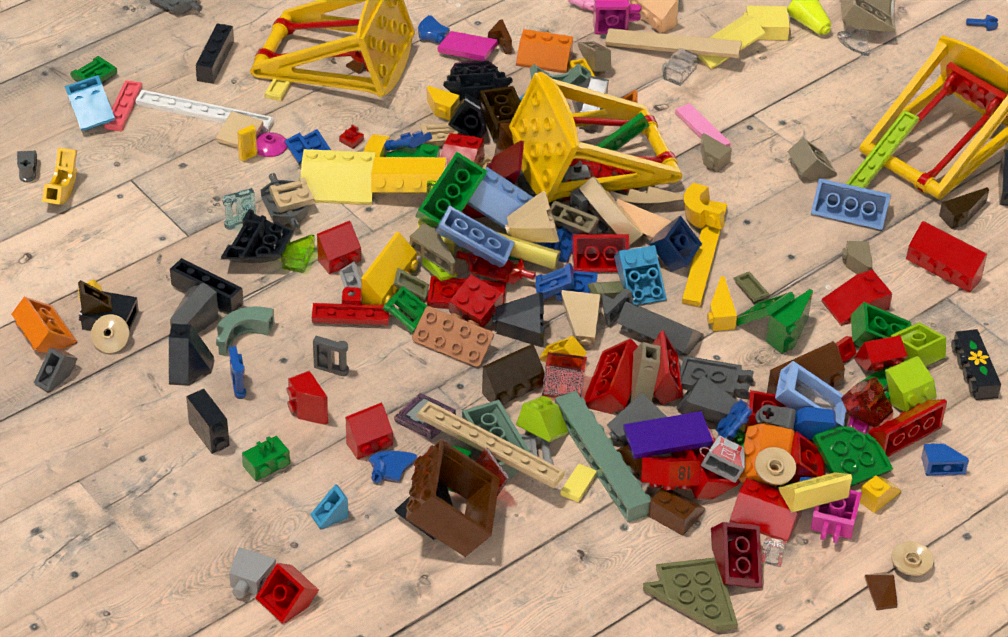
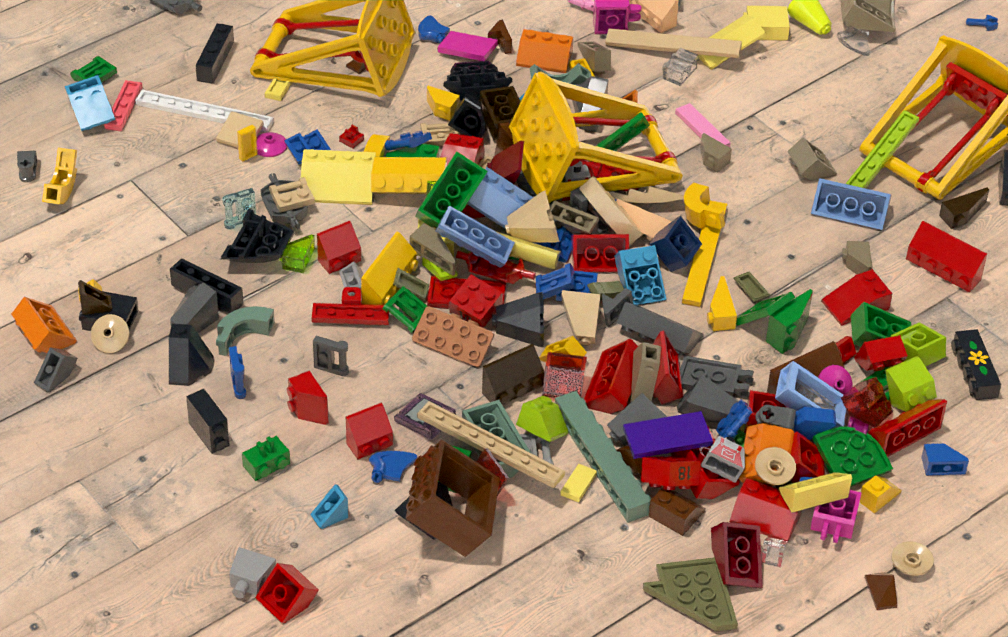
(836, 373): none -> dark pink dish

